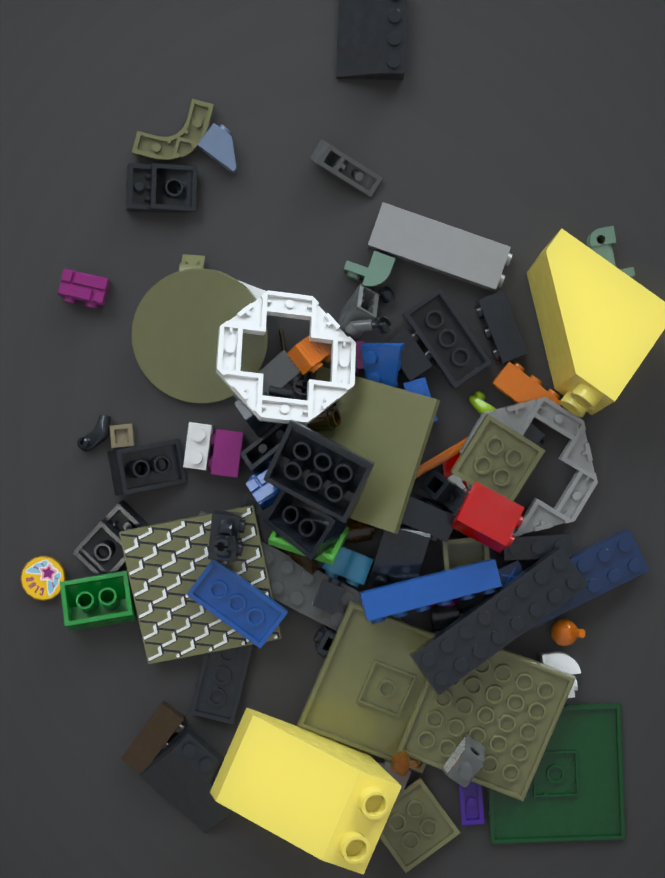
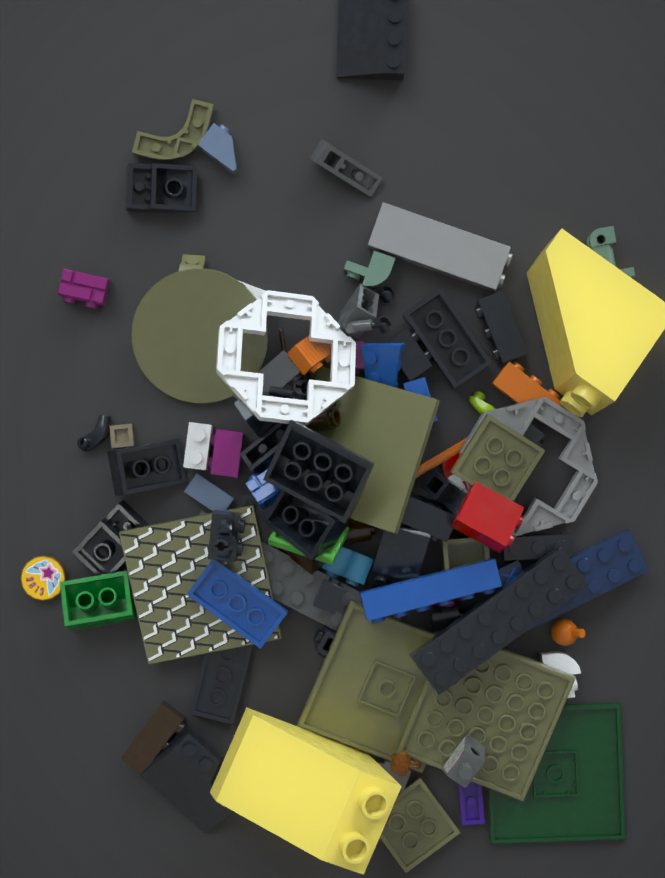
(208, 494): none -> sand blue tile

